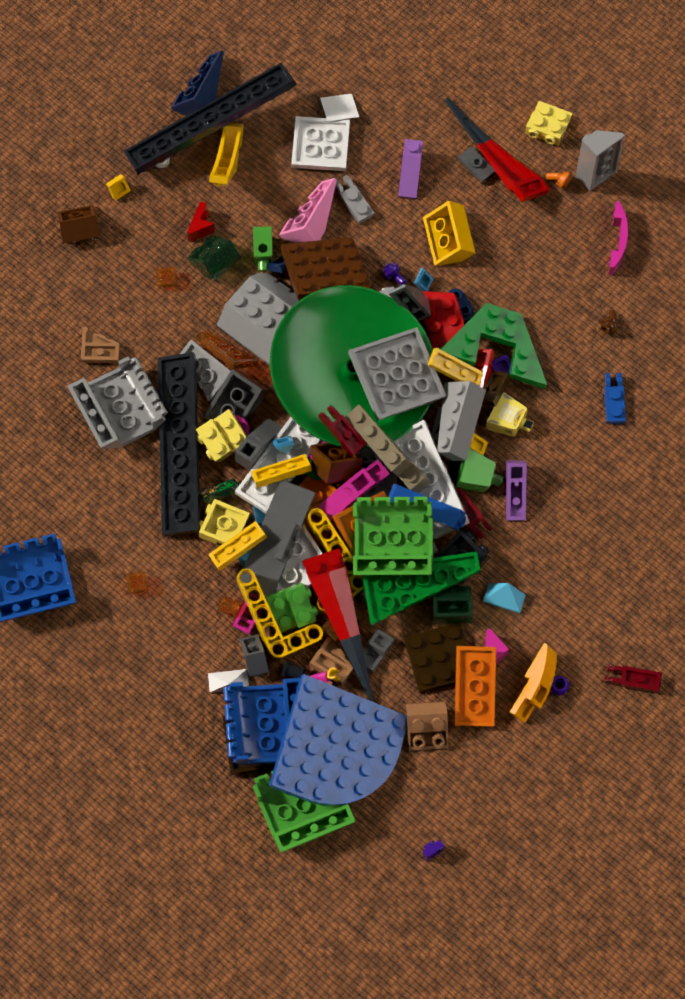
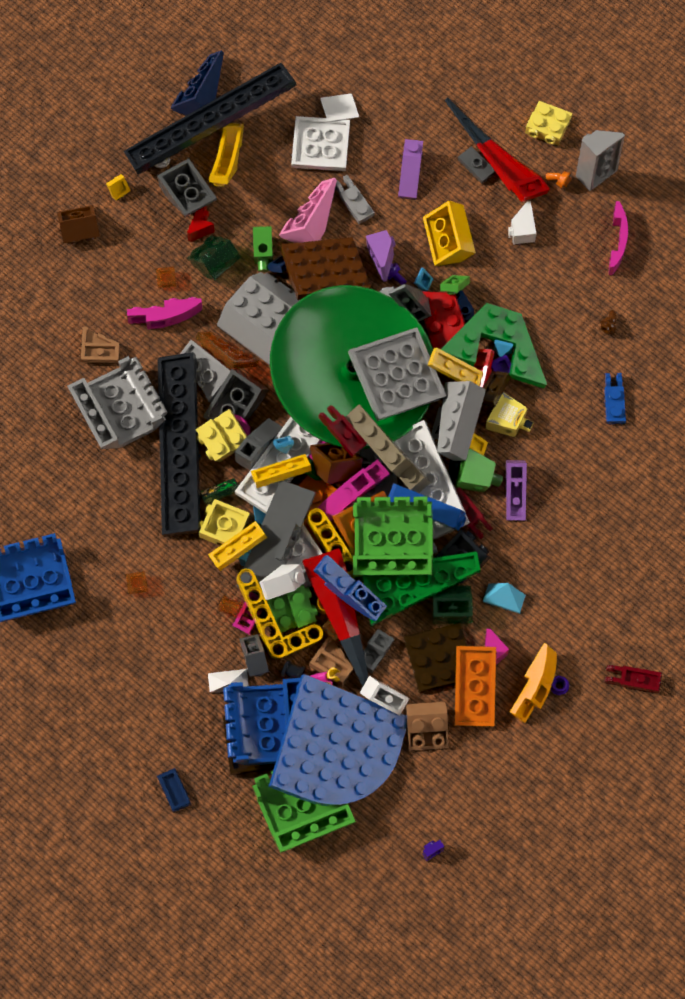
(172, 313): none -> dark pink slope
(174, 790): none -> dark blue tile
(185, 188): none -> dark grey slope
(282, 581): none -> white slope
(348, 589): none -> blue slope
(380, 248): none -> medium lavender slope
(384, 695): none -> white slope
(454, 284): none -> bright green plate
(503, 348): none -> dark azure slope
(523, 226): none -> white slope

